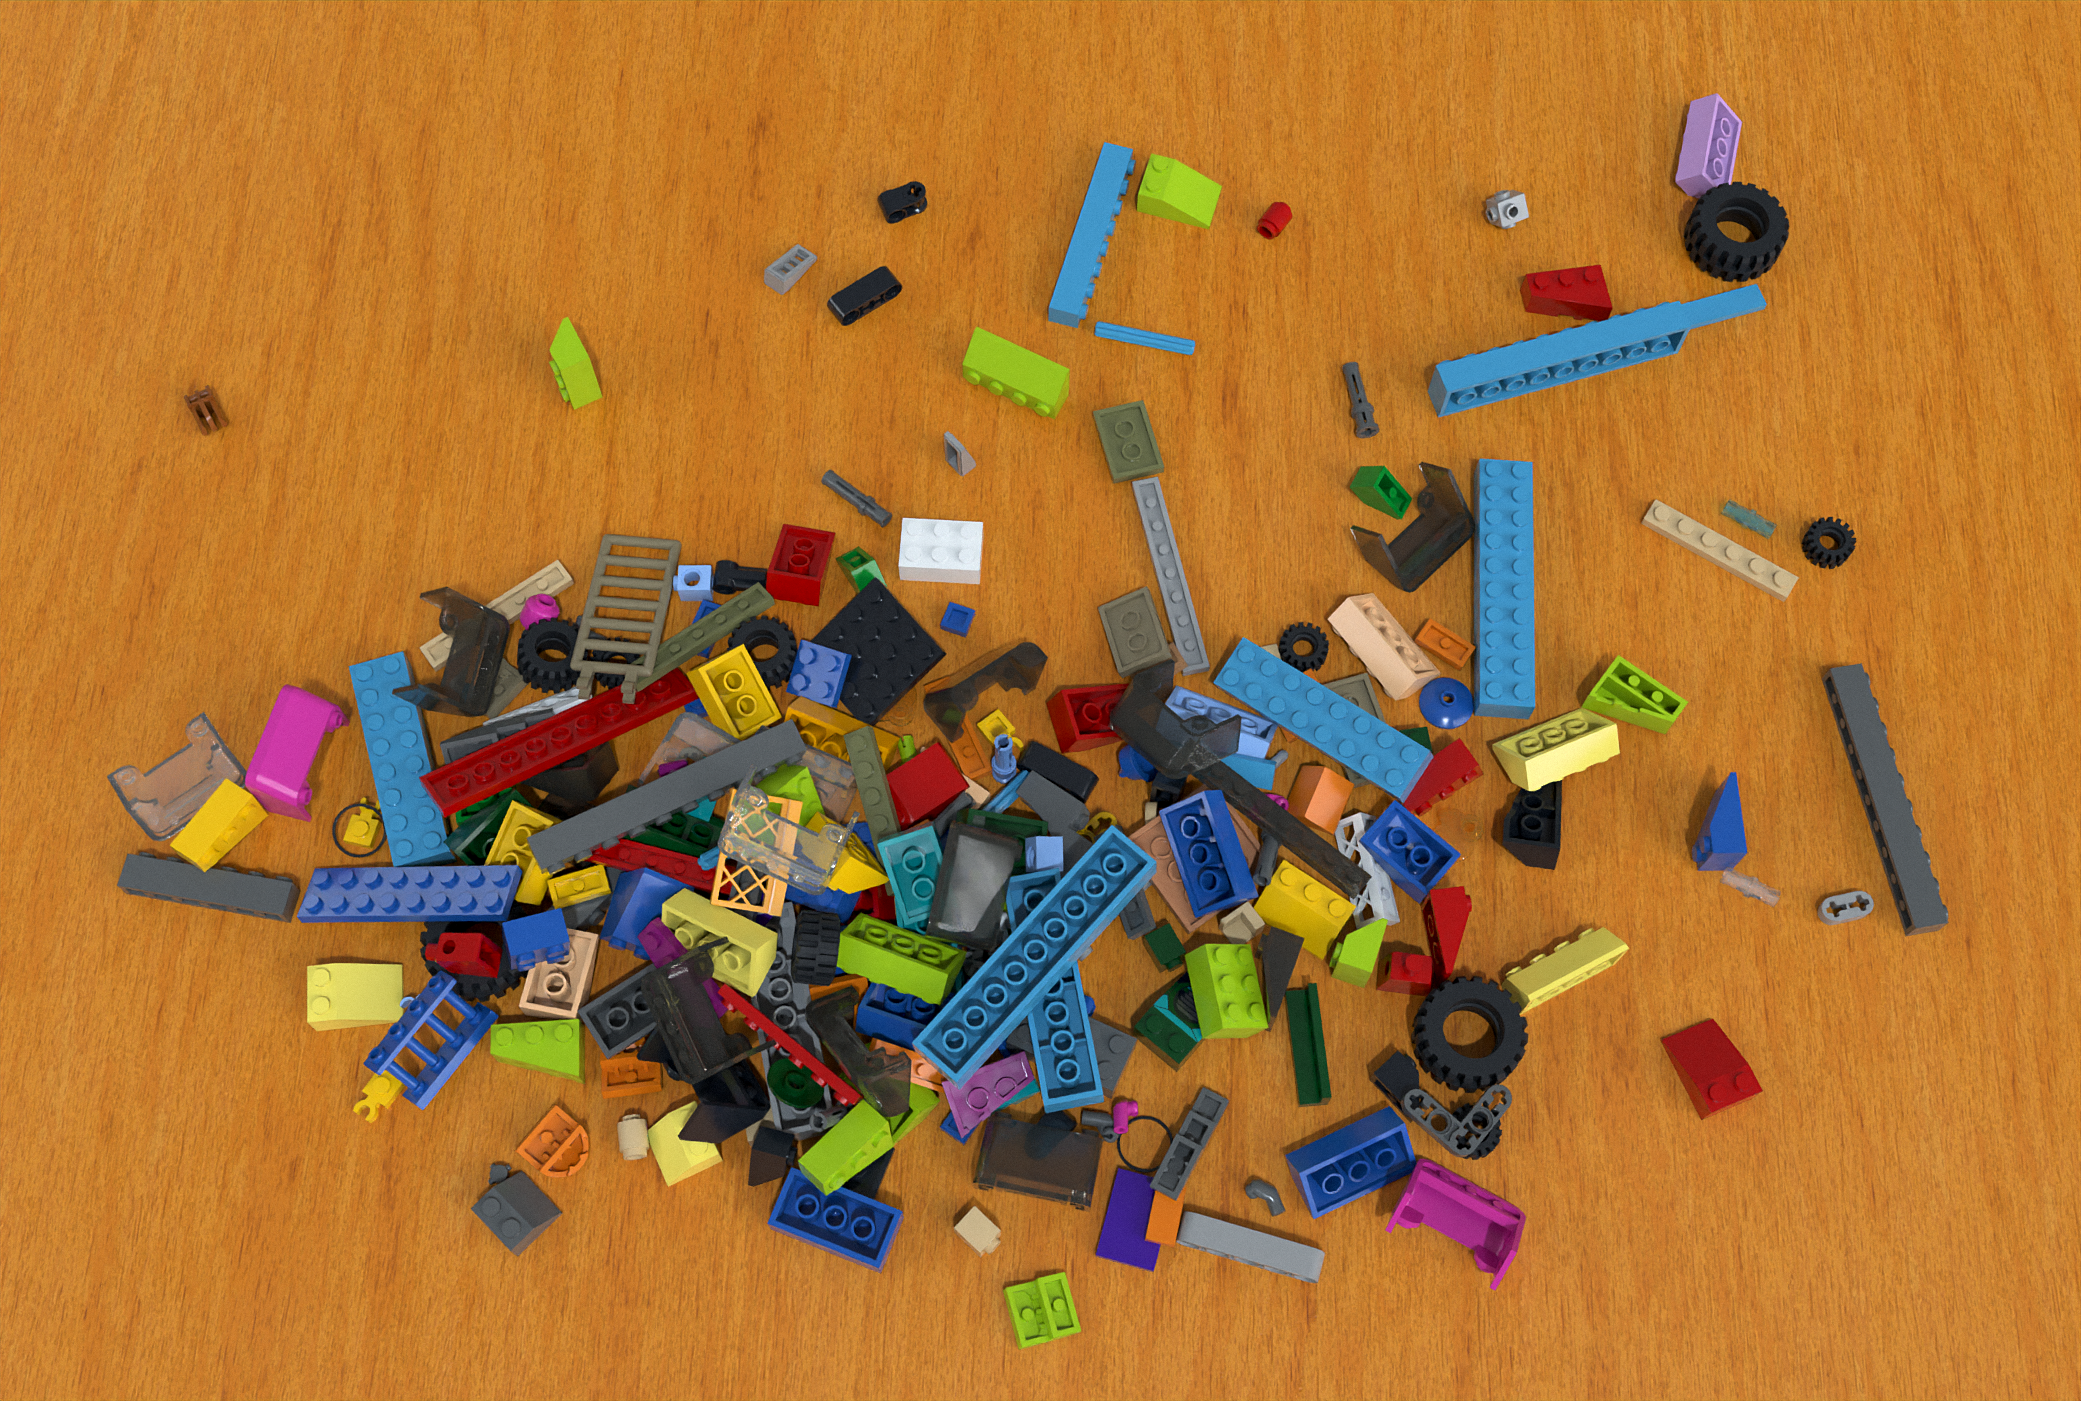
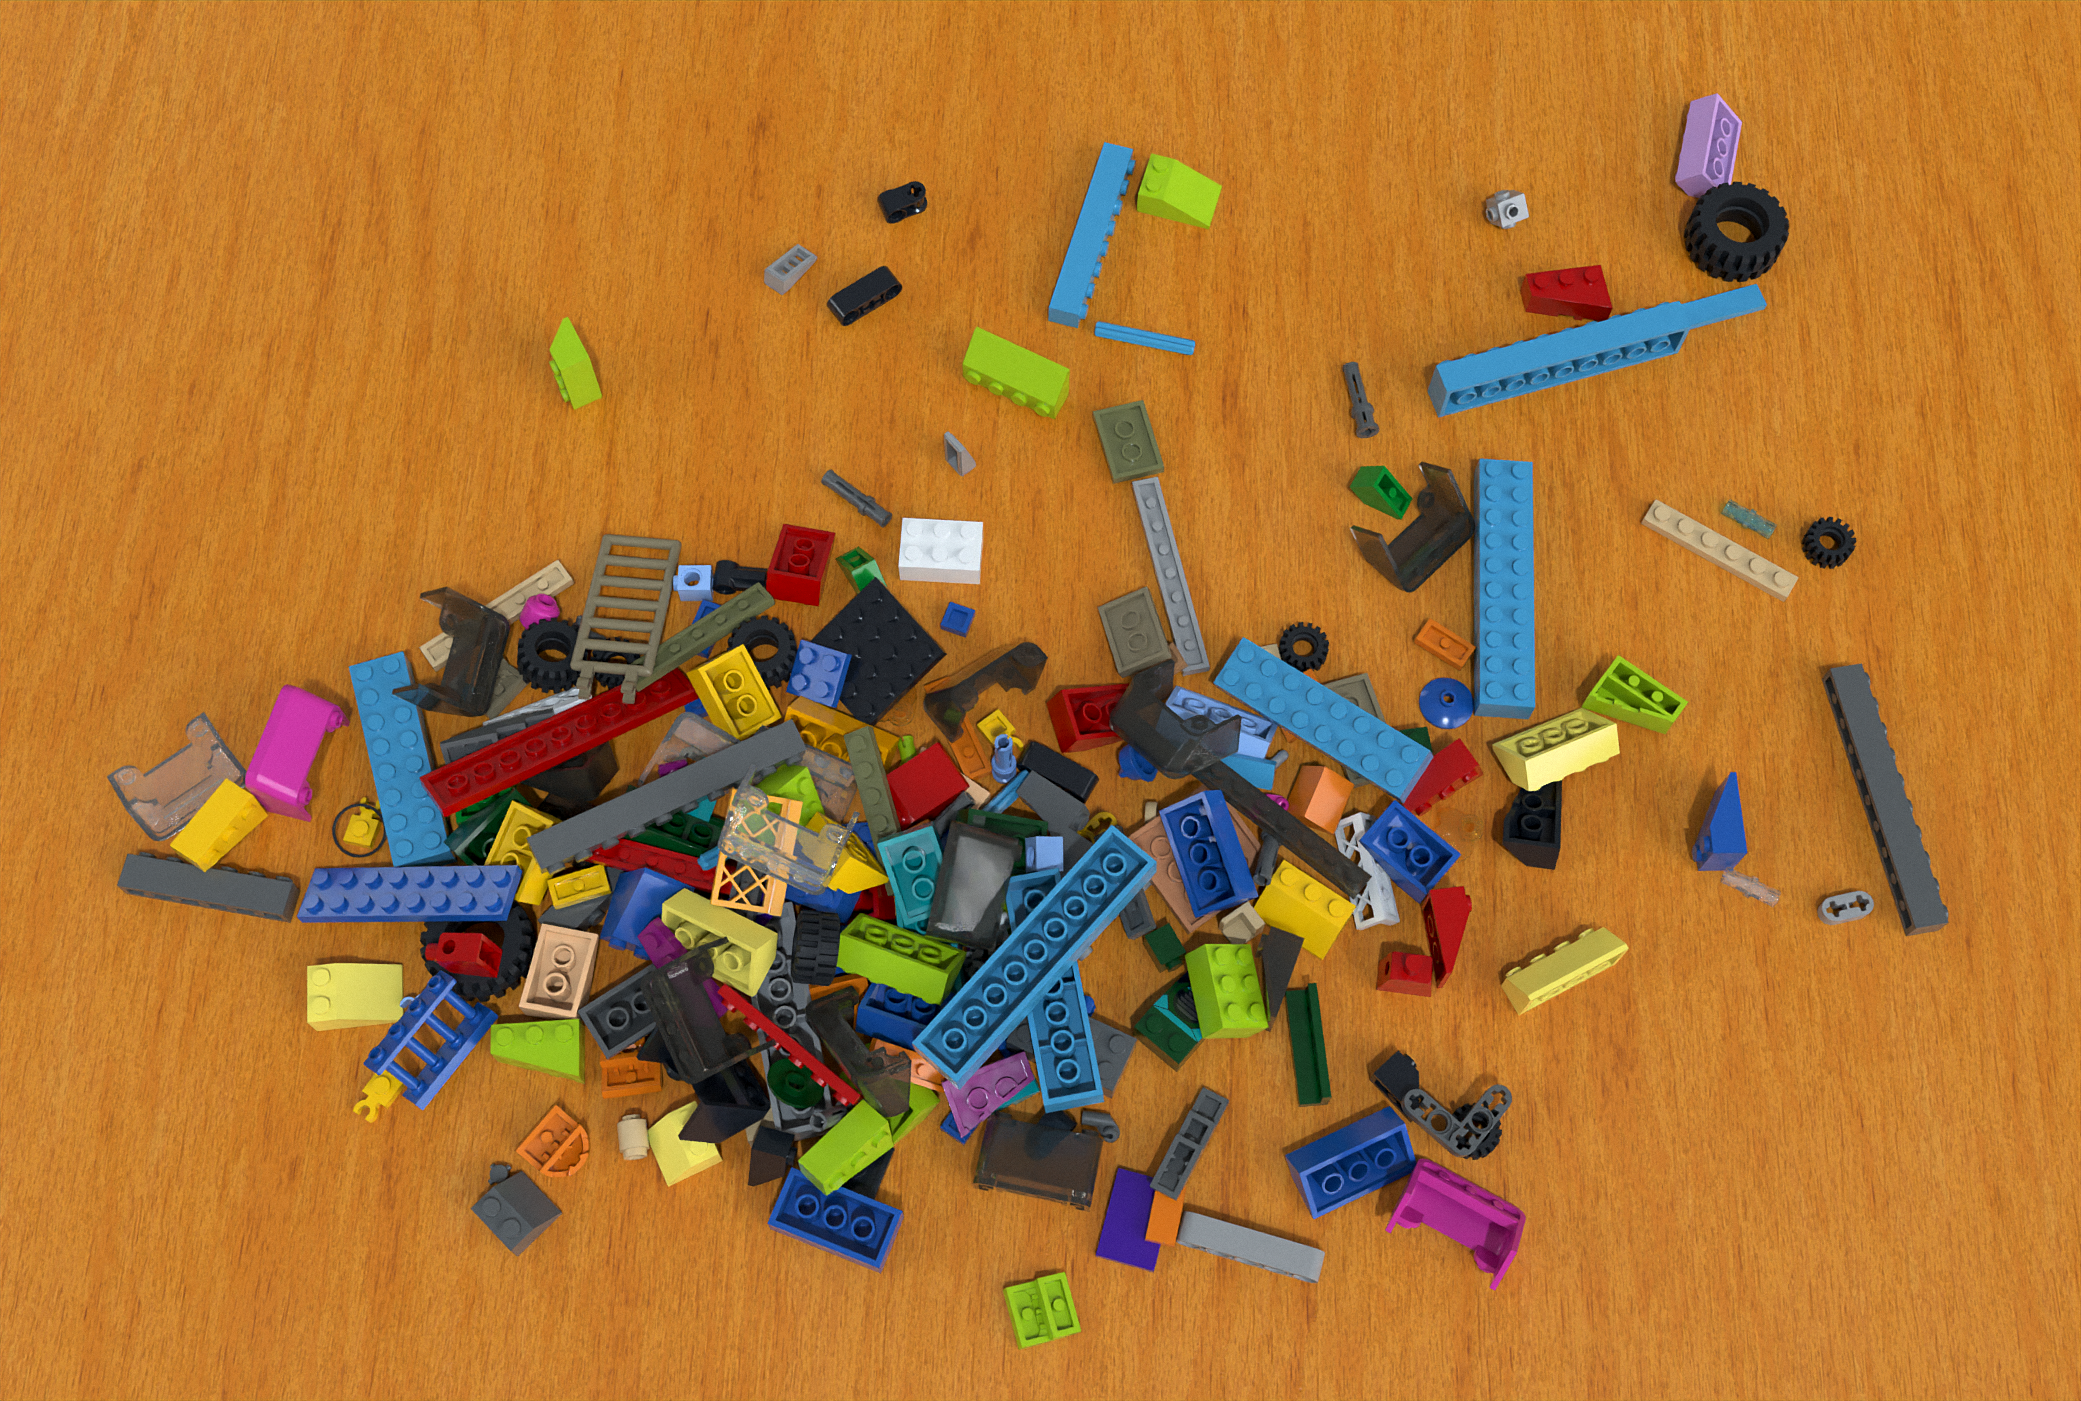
(203, 405): dark orange arm -> none
(536, 939): blue brick -> none
(978, 1232): tan brick -> none
(1118, 1143): black piece -> none
(1120, 1115): dark pink arm -> none
(1167, 790): black slope -> none
(1267, 1192): dark grey arm -> none
(1274, 220): red brick -> none
(1357, 955): lime slope -> none
(1383, 646): light nougat slope -> none
(1495, 1009): black tyre -> none
(1711, 1068): red slope -> none

